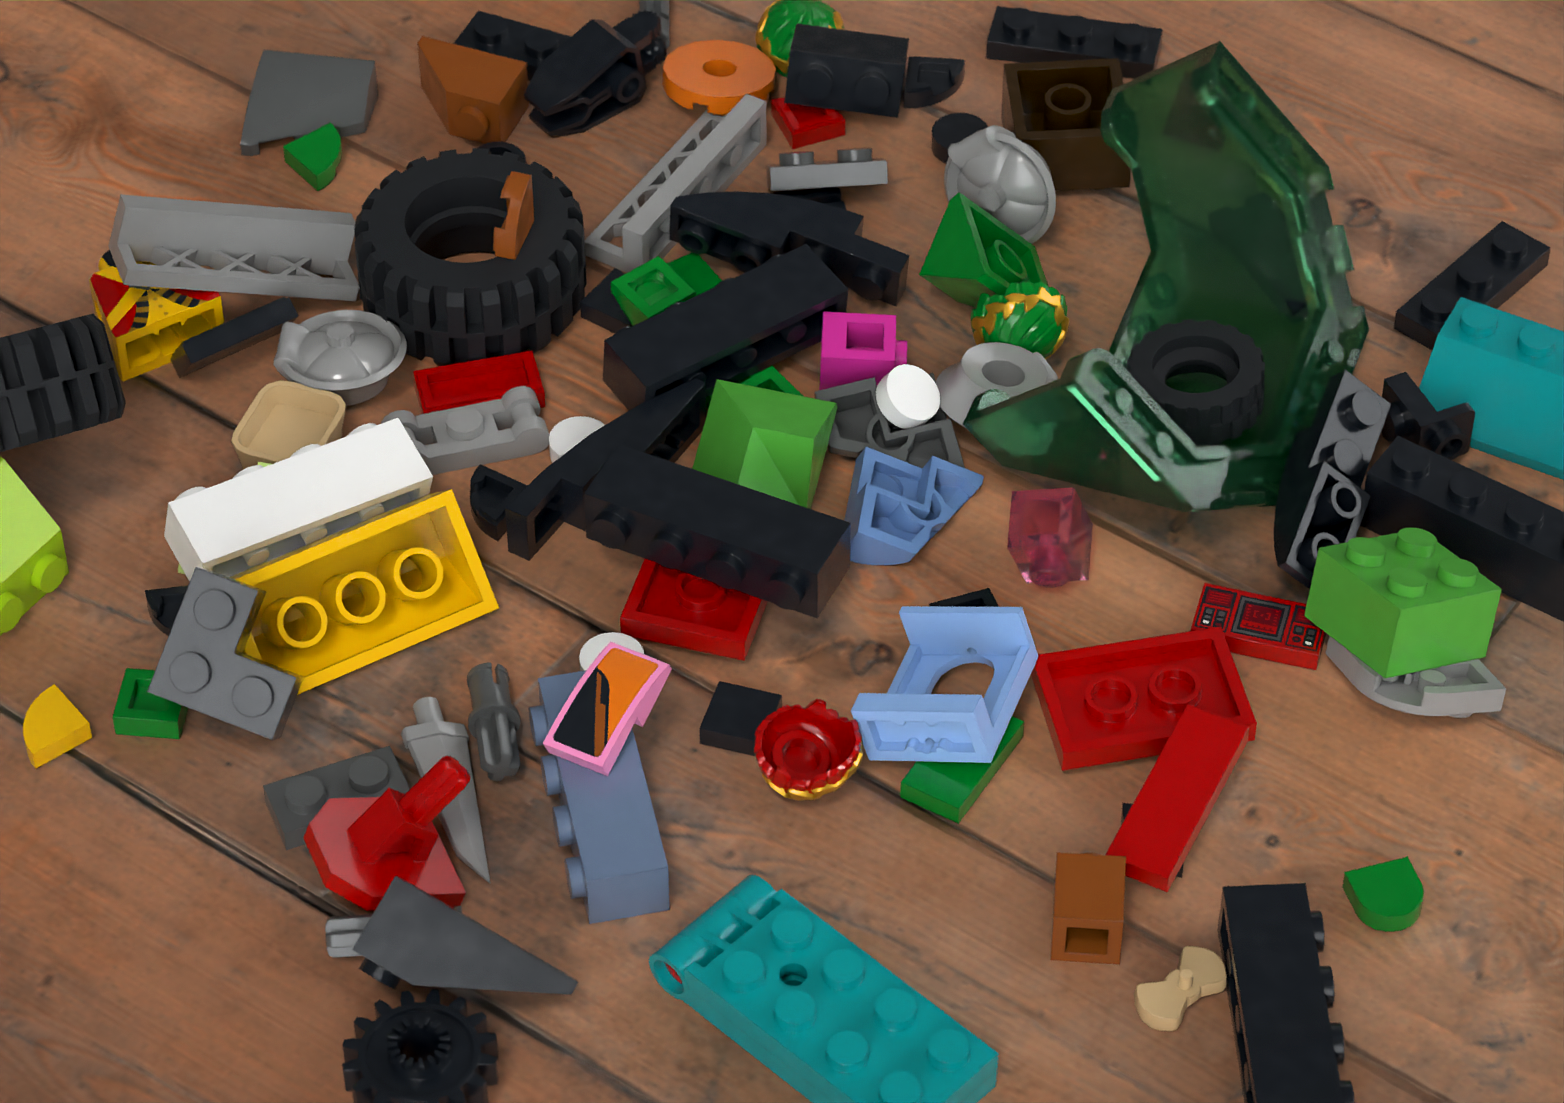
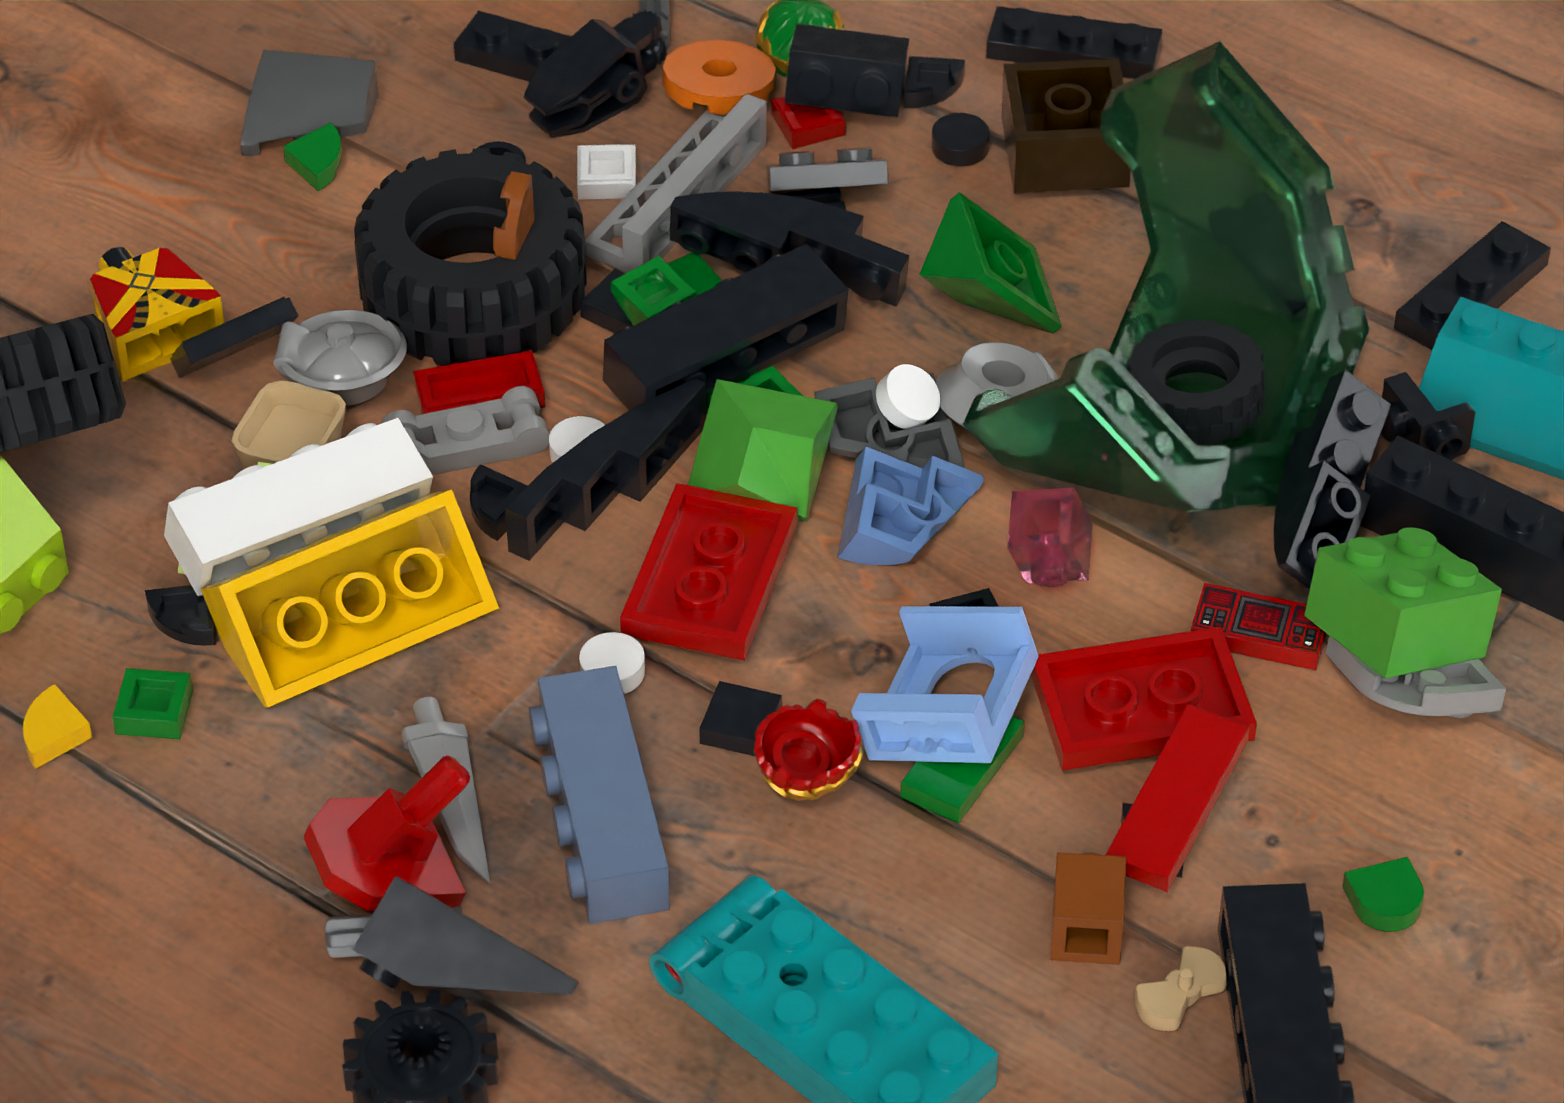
(206, 660): brick -> none
(236, 244): light grey fence -> none
(299, 798): dark grey plate -> none
(473, 90): dark orange slope -> none
(494, 721): dark grey axle -> none
(605, 171): none -> white tile
(605, 706): slope -> none
(717, 530): black brick -> none
(858, 348): dark pink brick -> none
(1003, 179): light grey piece -> none
(1024, 316): green hair -> none

